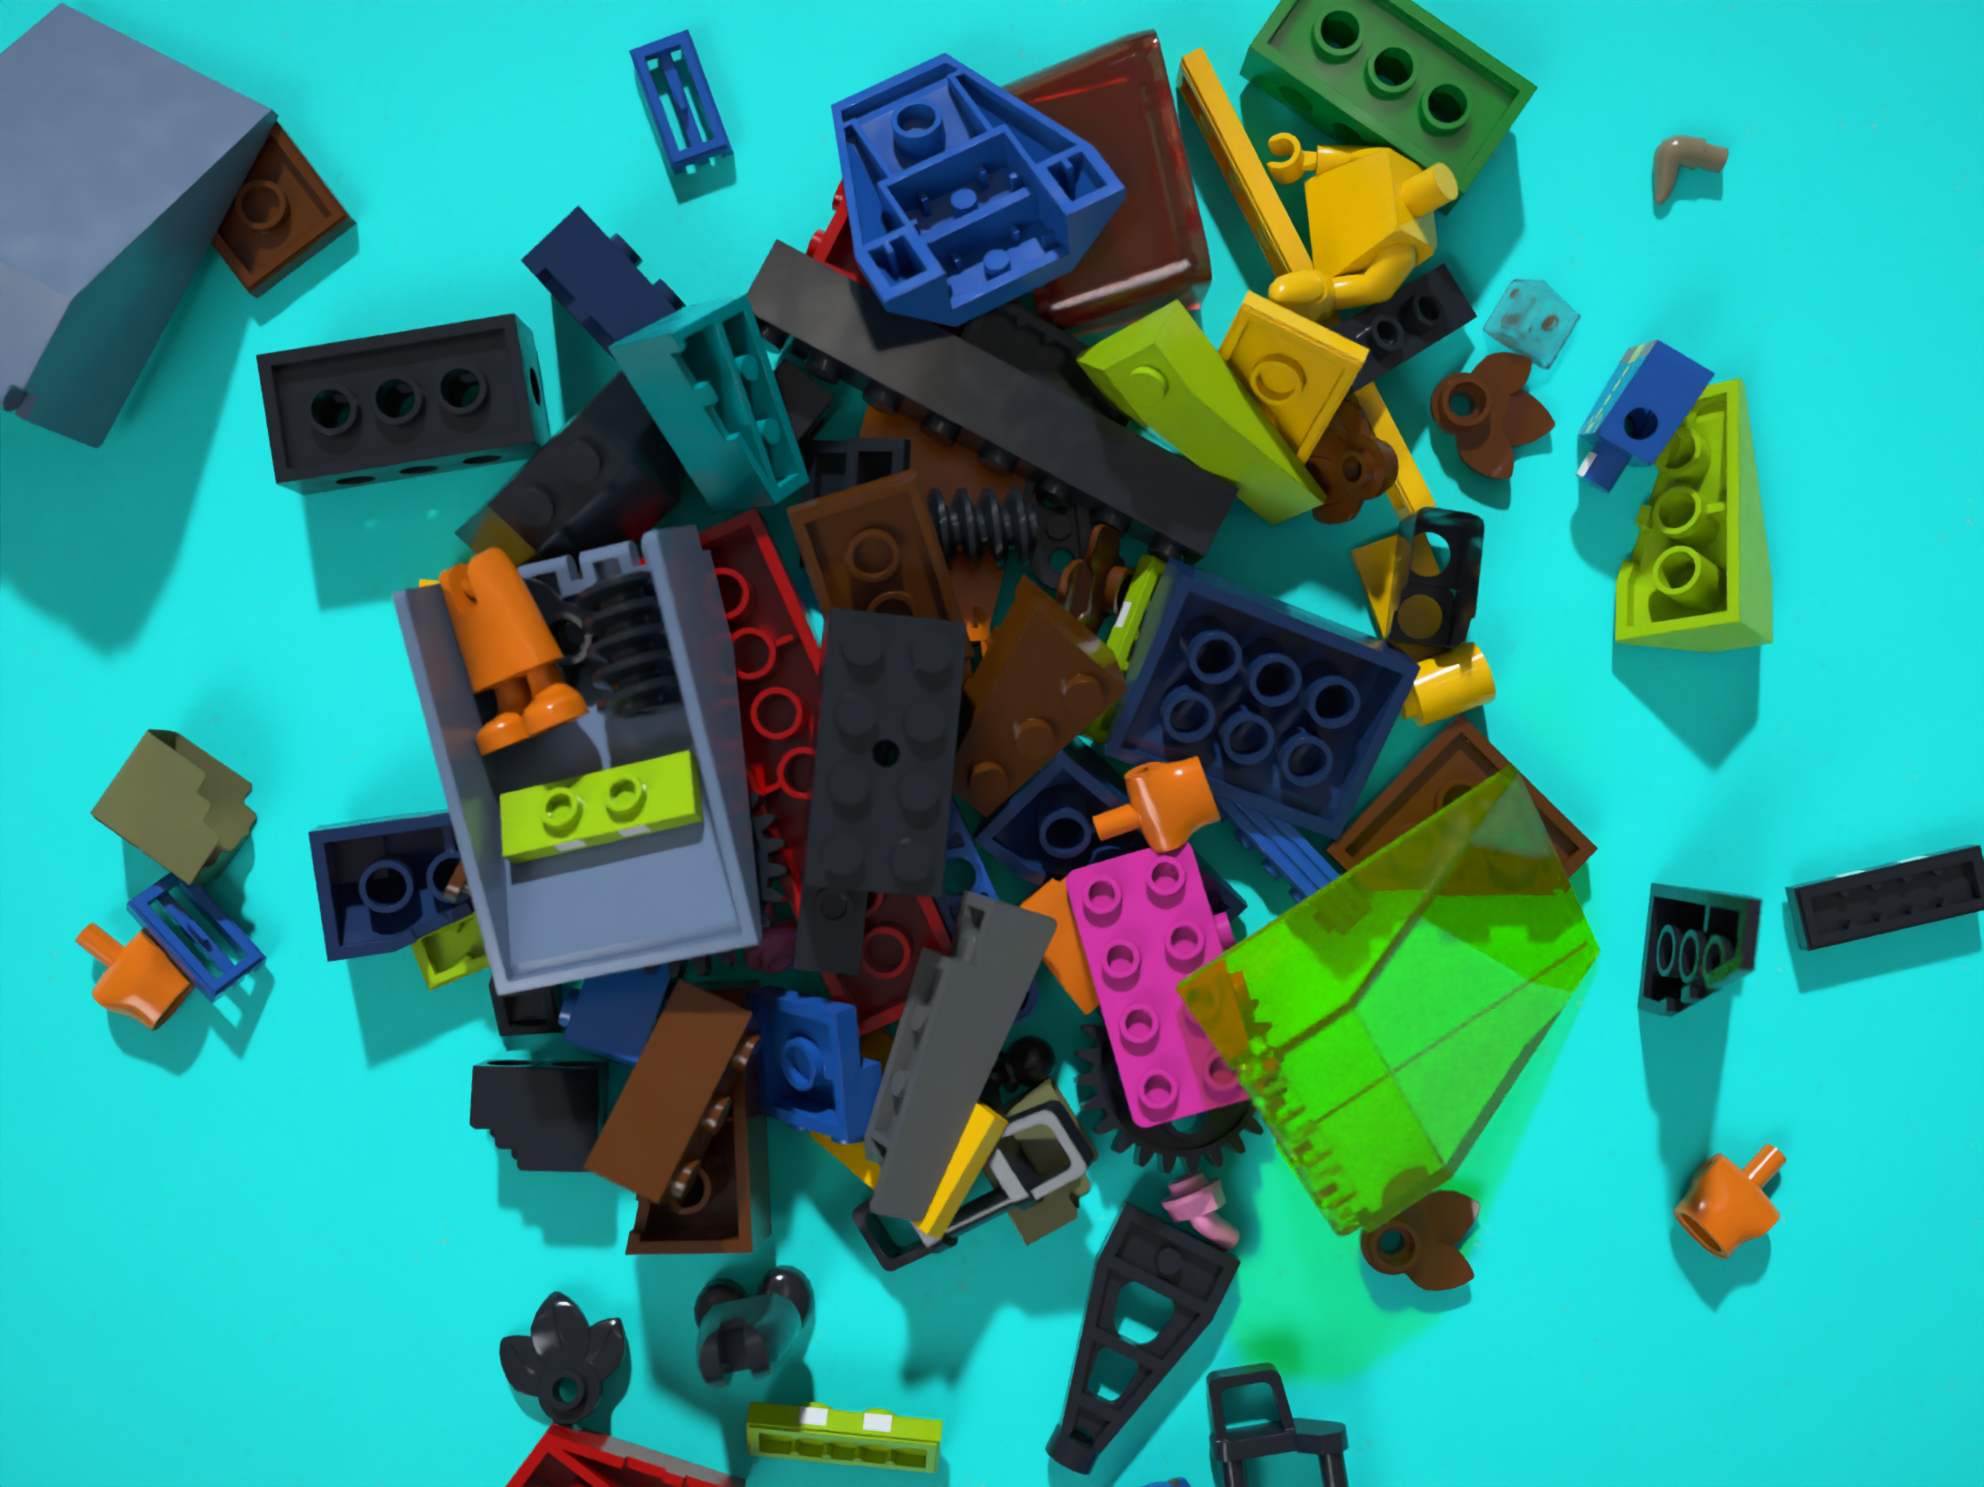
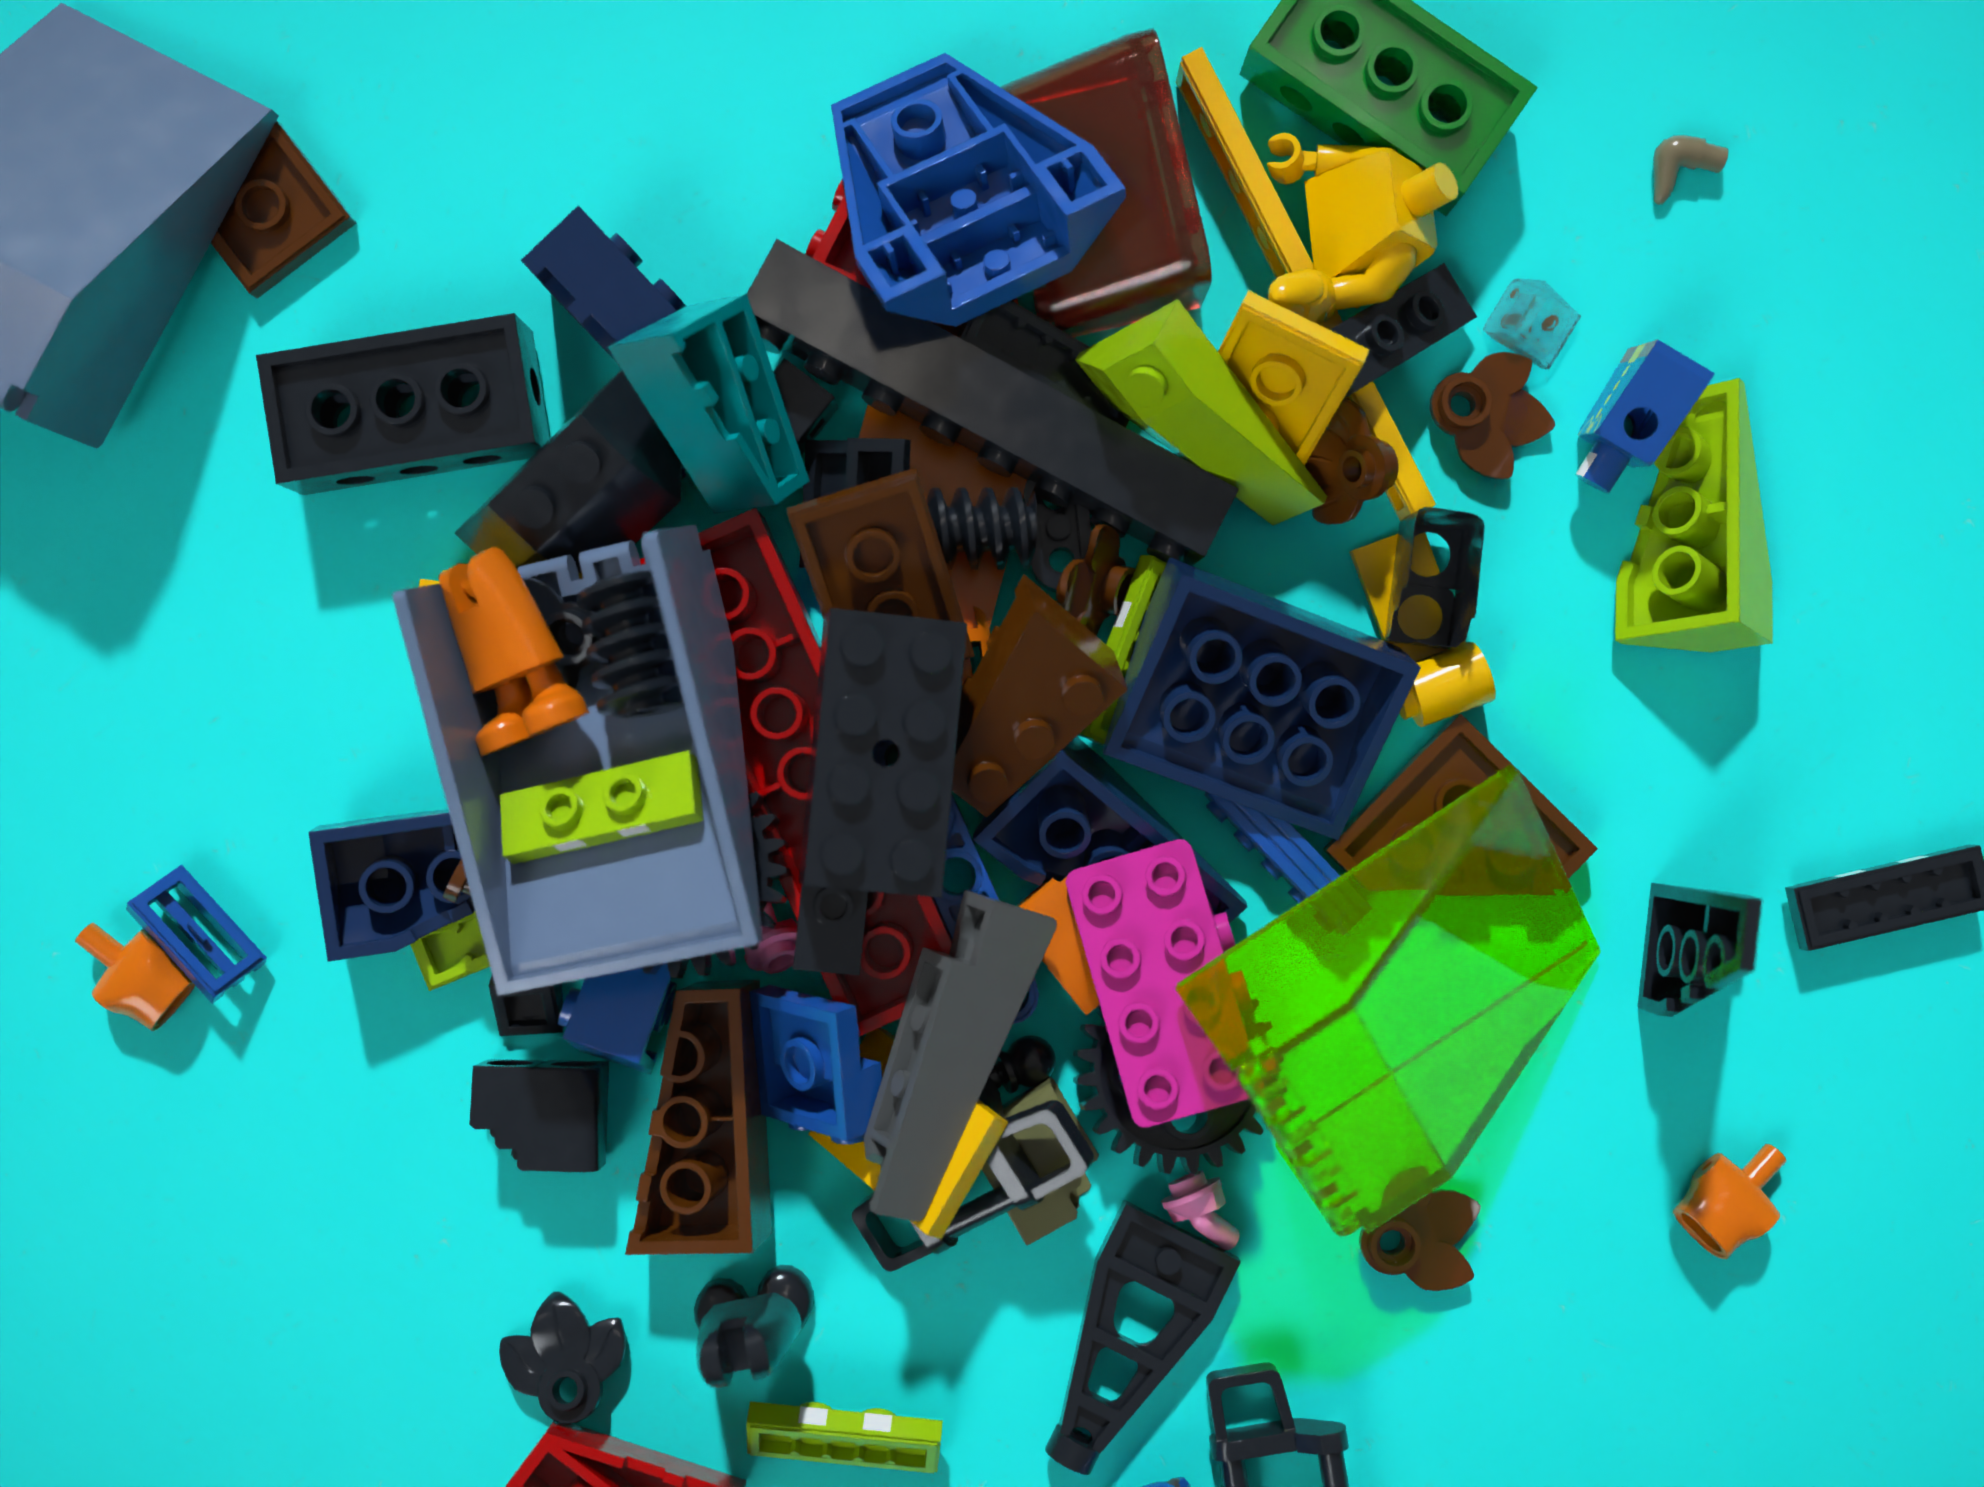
(178, 806): olive piece -> none
(676, 1096): reddish brown wedge -> none
(699, 150): blue tile -> none
(1165, 803): orange piece -> none

